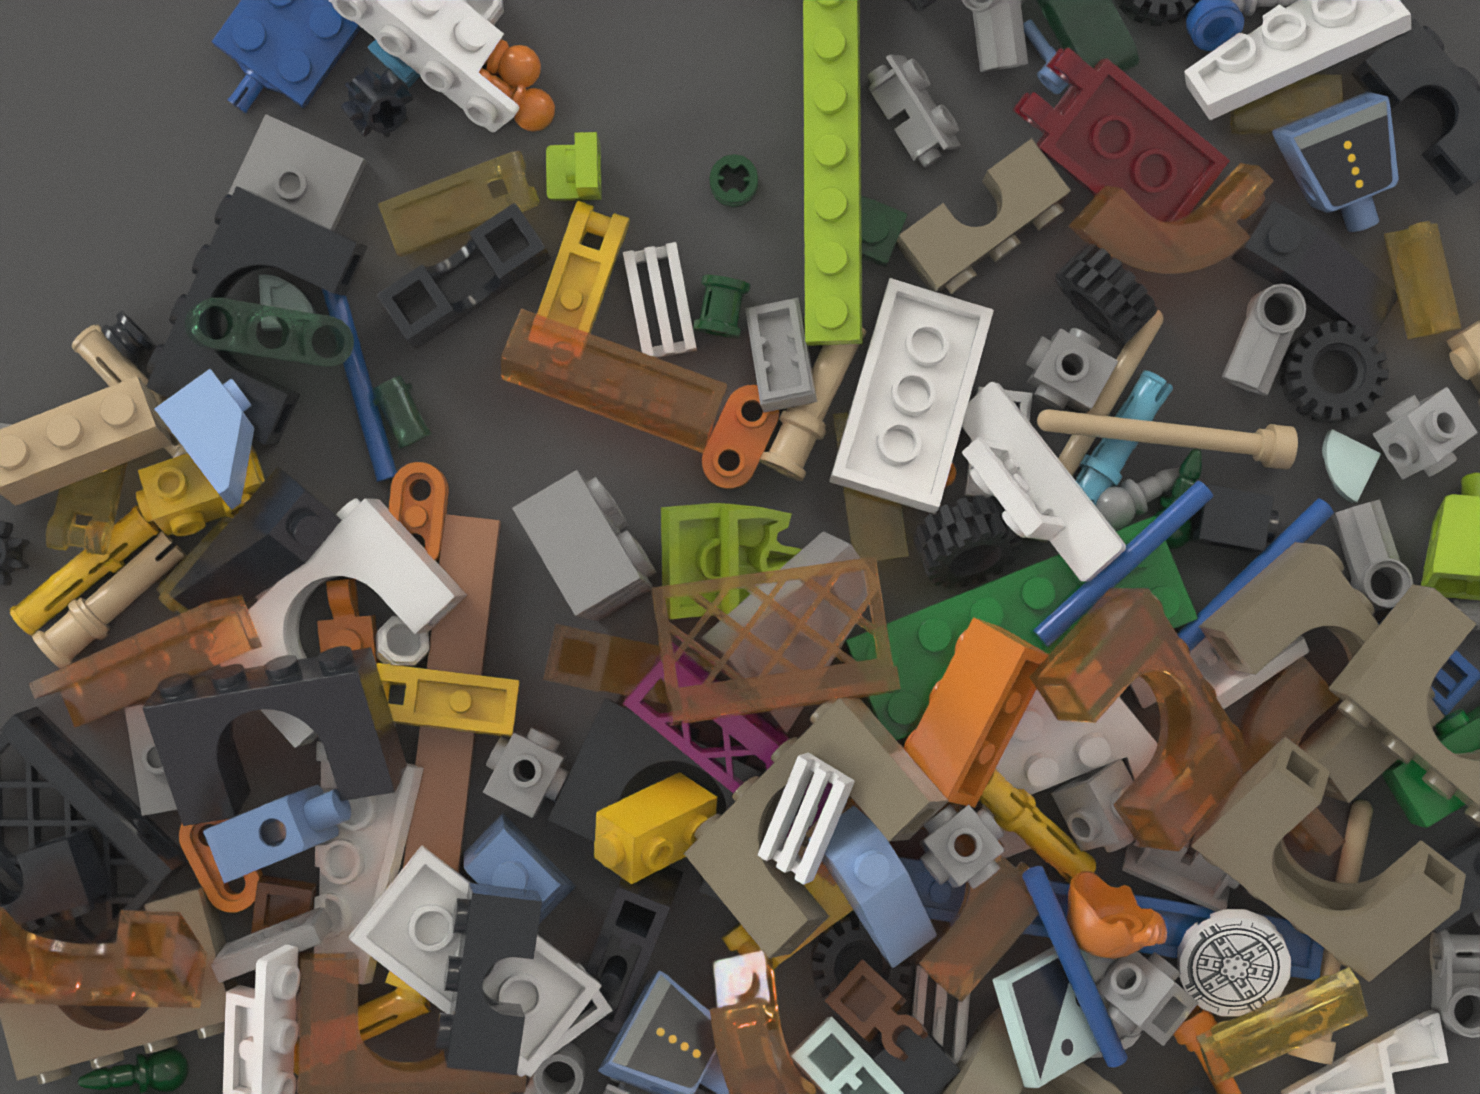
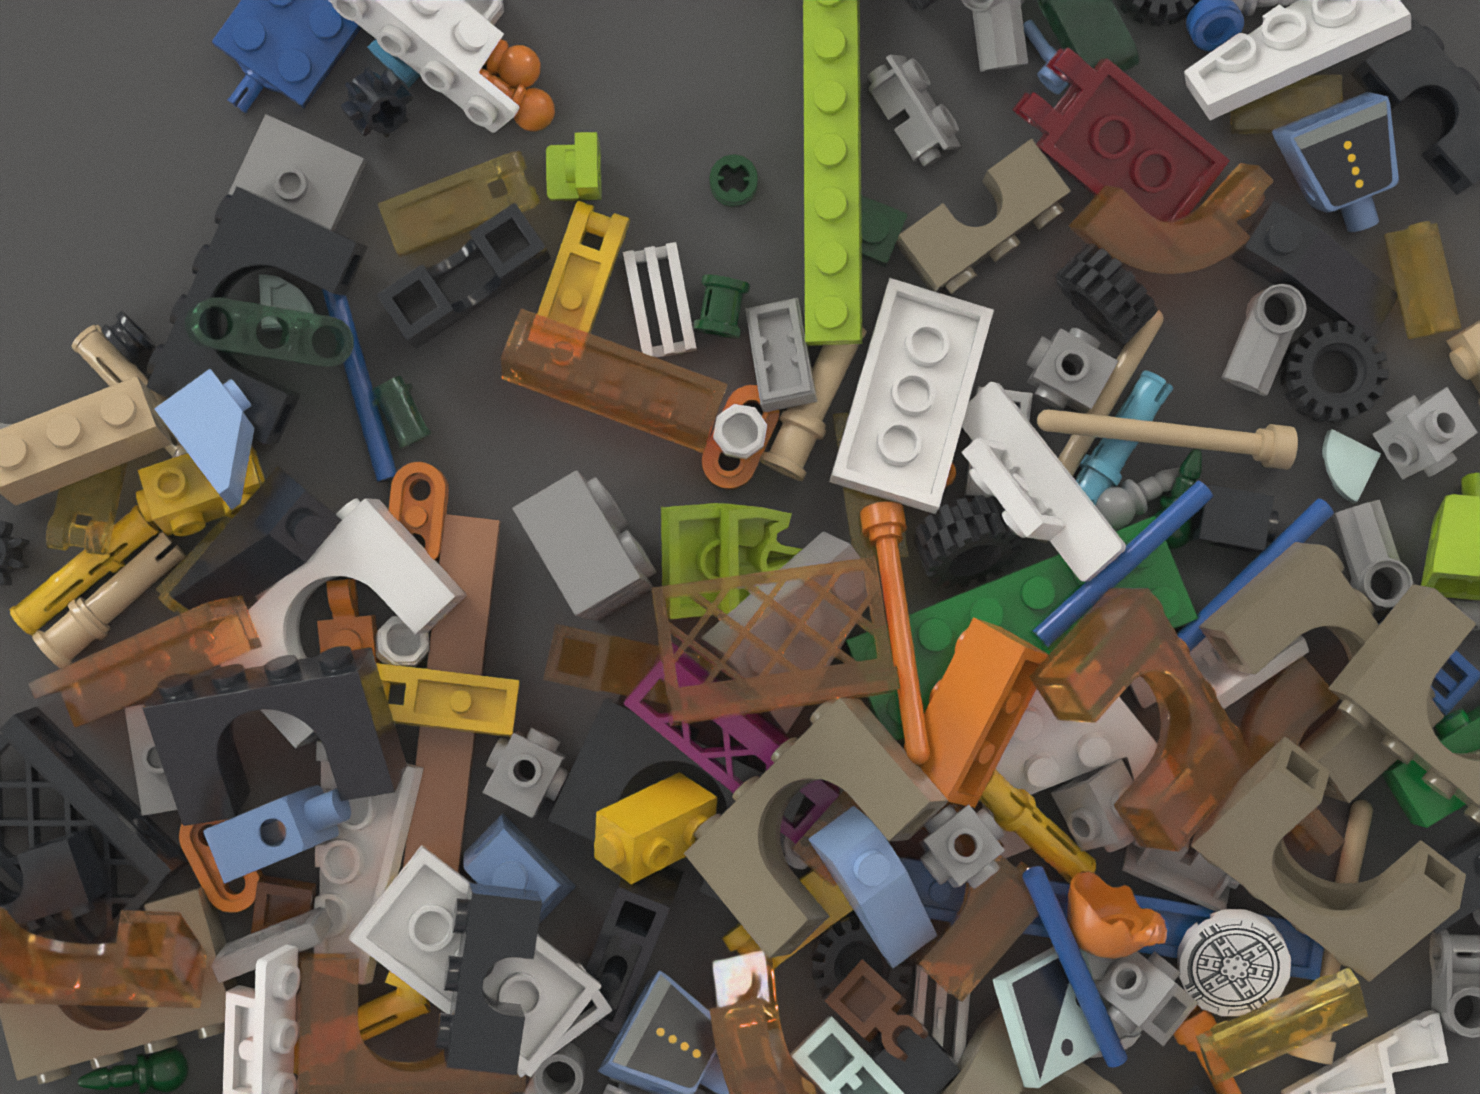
(740, 431): none -> white tile
(788, 805): white tile -> none
(884, 527): none -> orange piece

